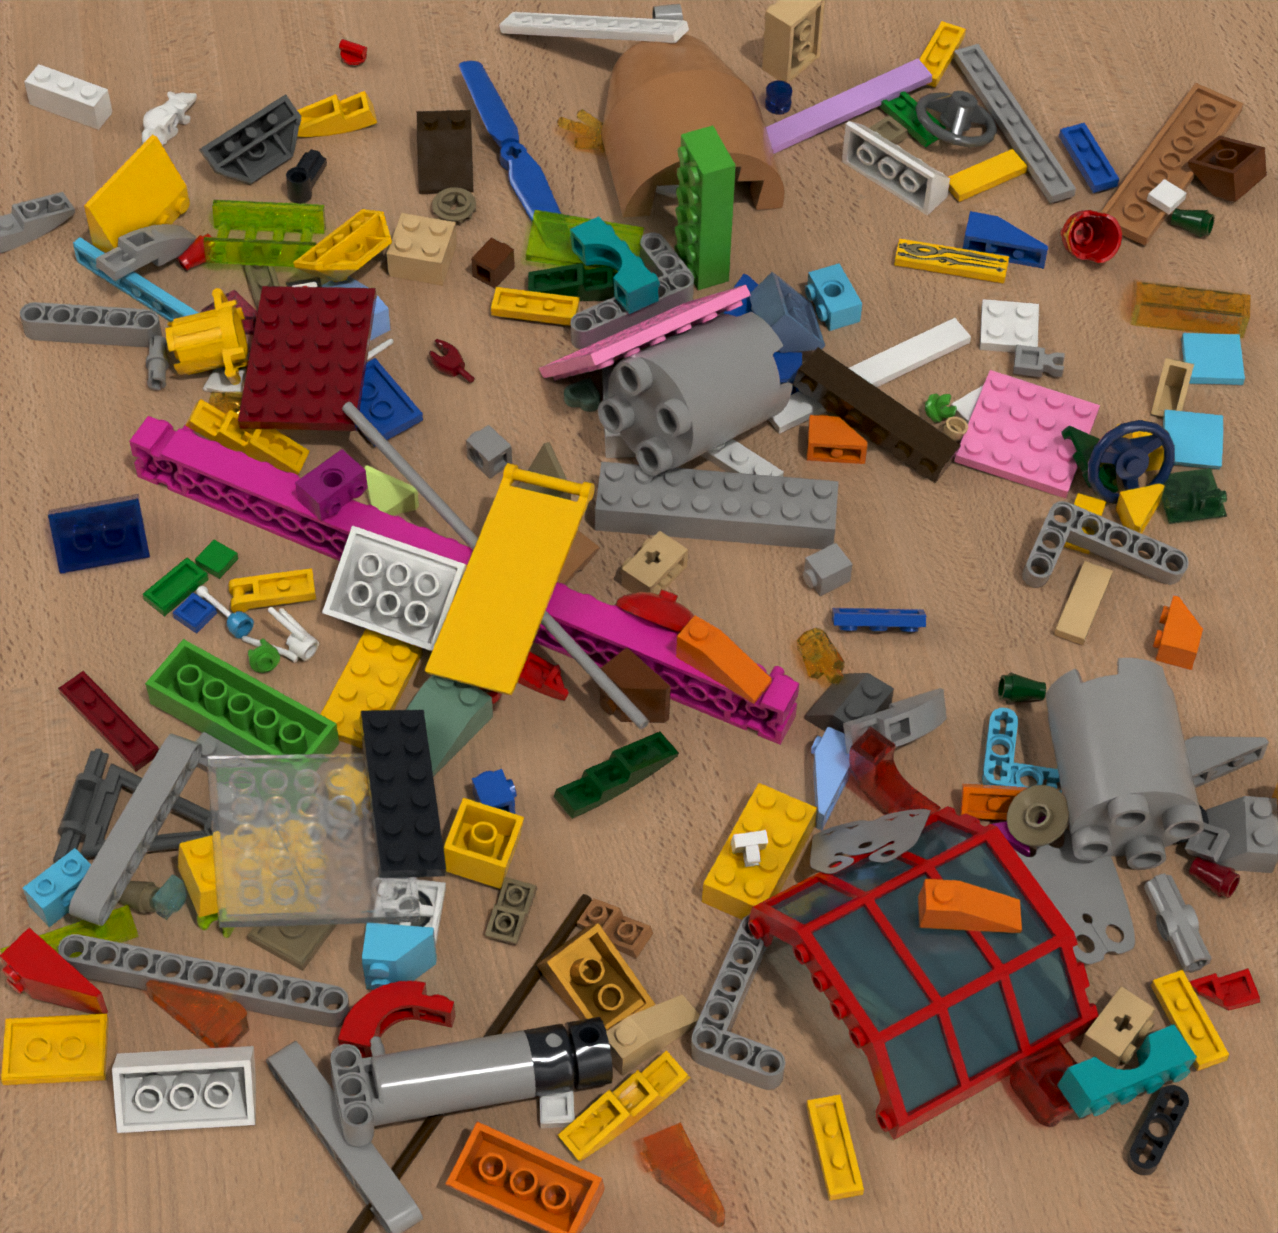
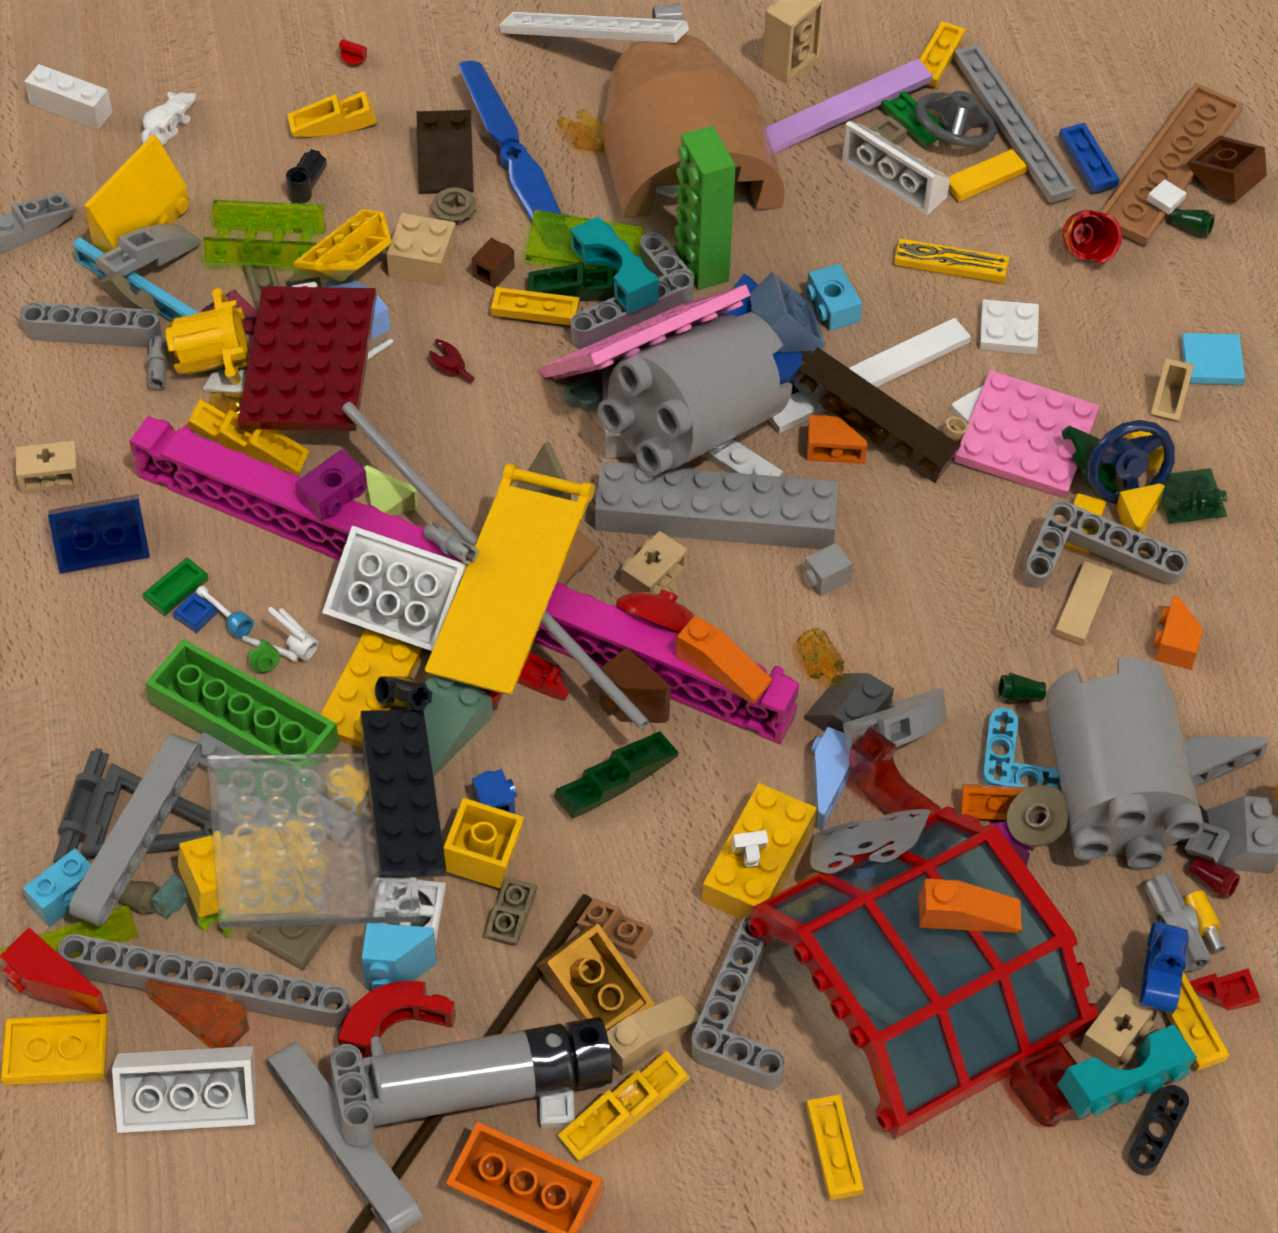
(47, 466): none -> tan brick
(109, 721): dark red tile -> none
(119, 290): none -> dark tan slope
(194, 254): red cone -> none
(216, 559): green tile -> none
(256, 143): dark grey wedge -> none
(272, 589): yellow plate -> none
(386, 403): blue plate -> none
(402, 692): none -> black piece
(451, 542): none -> light grey pin
(488, 451): light grey brick -> none
(681, 1172): clear orange slope -> none
(778, 97): clear blue wheel -> none
(879, 618): blue plate -> none
(937, 409): bright green plate -> none
(997, 236): blue slope -> none
(1034, 361): light grey plate -> none
(1084, 888): light grey piece -> none
(1164, 967): none -> blue piece
(1189, 308): clear yellow slope -> none
(1196, 438): medium azure slope -> none
(1207, 919): none -> yellow piece

